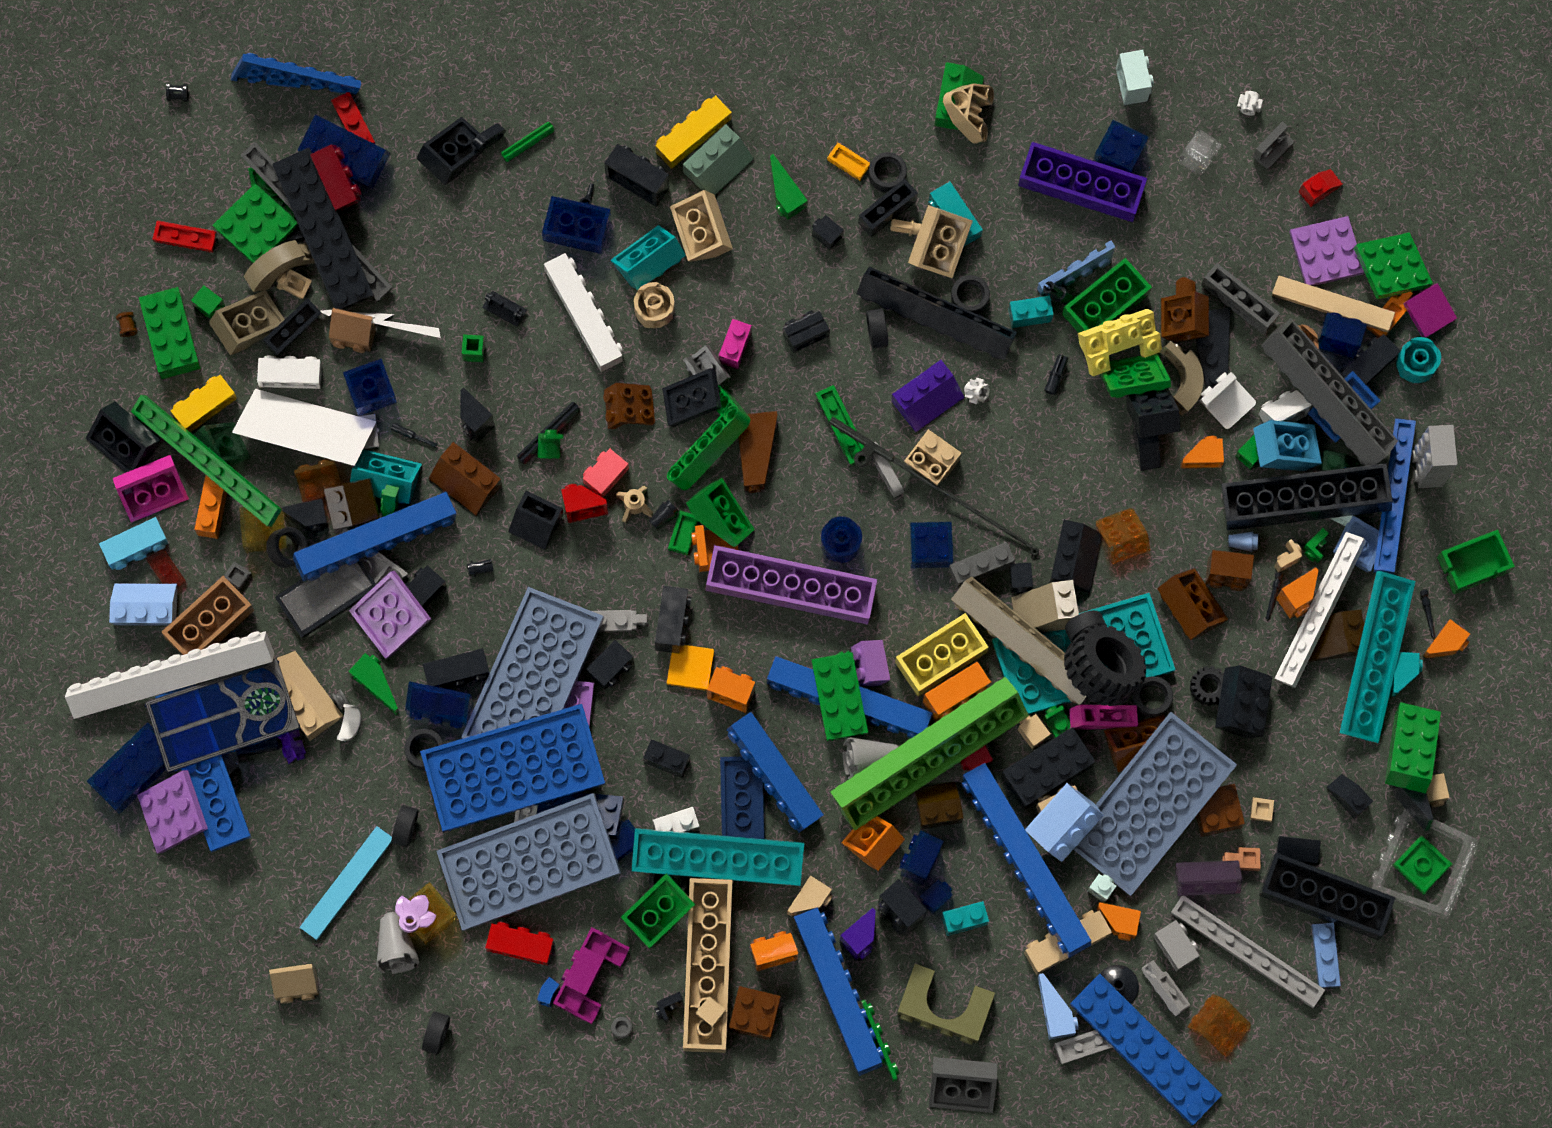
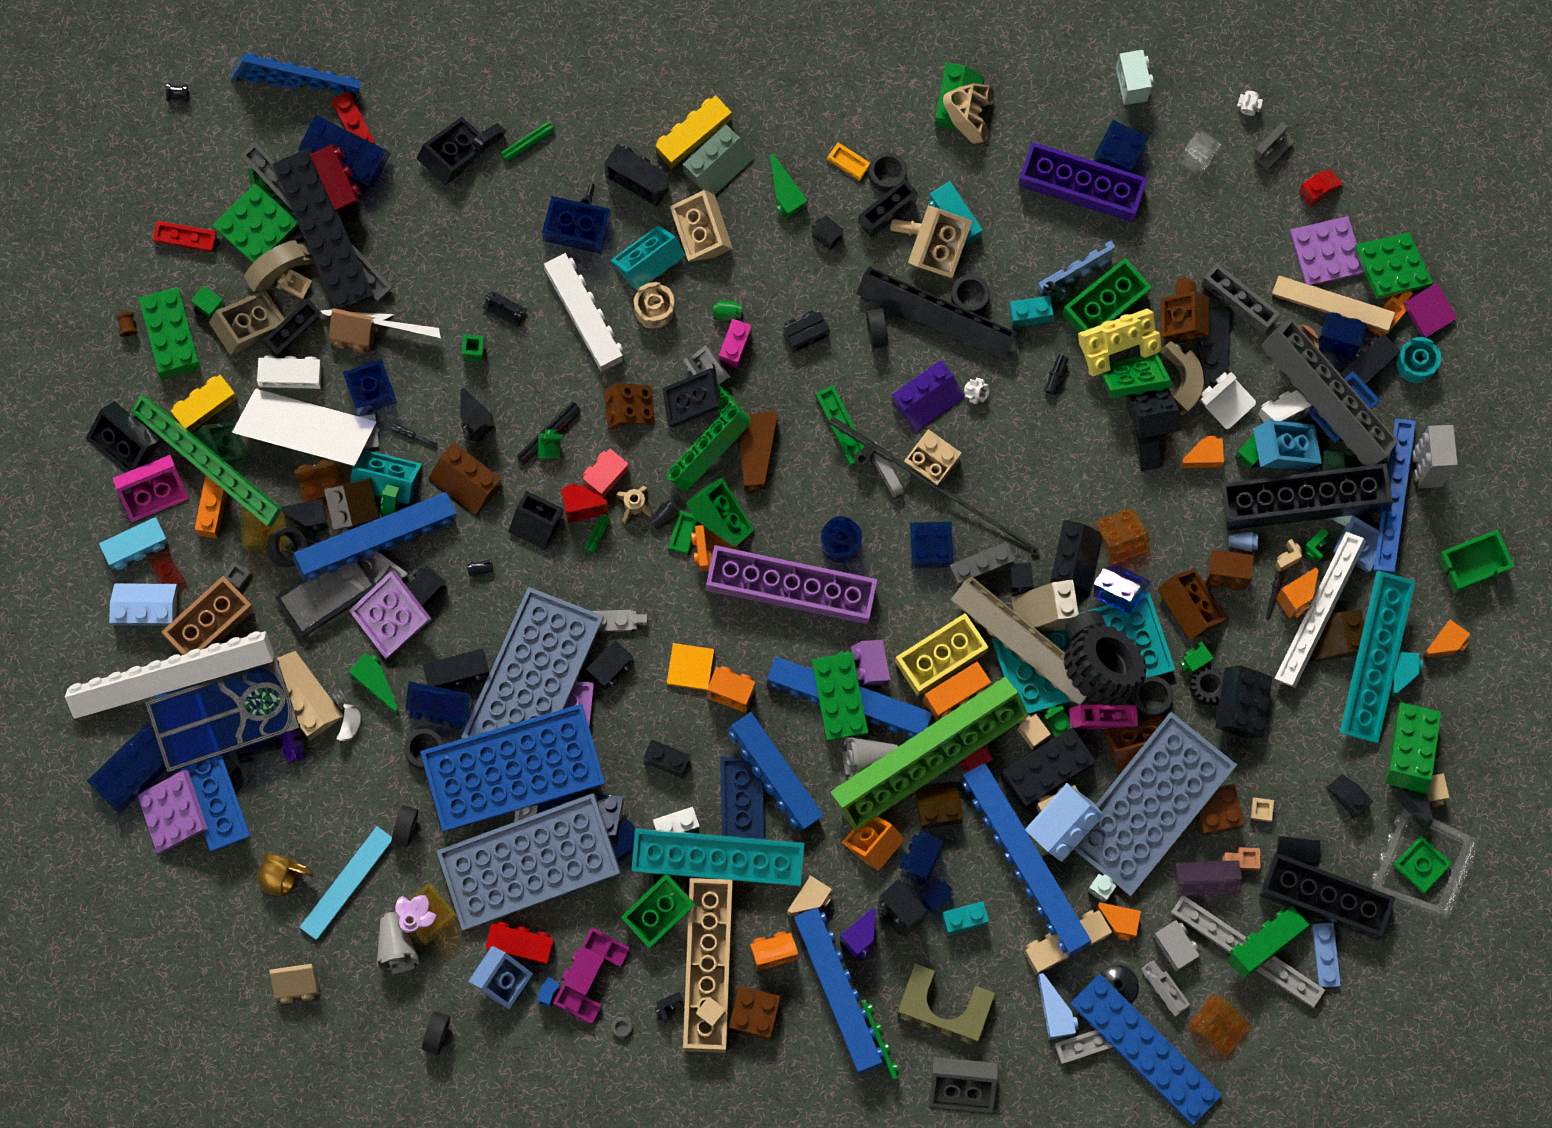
(279, 874): none -> pearl gold piece
(500, 977): none -> medium blue brick
(597, 533): none -> green axle
(672, 619): black brick -> none
(727, 310): none -> green brick
(1120, 587): none -> clear blue slope
(1196, 659): none -> green brick
(1267, 942): none -> green brick
(1426, 603): black piece -> none

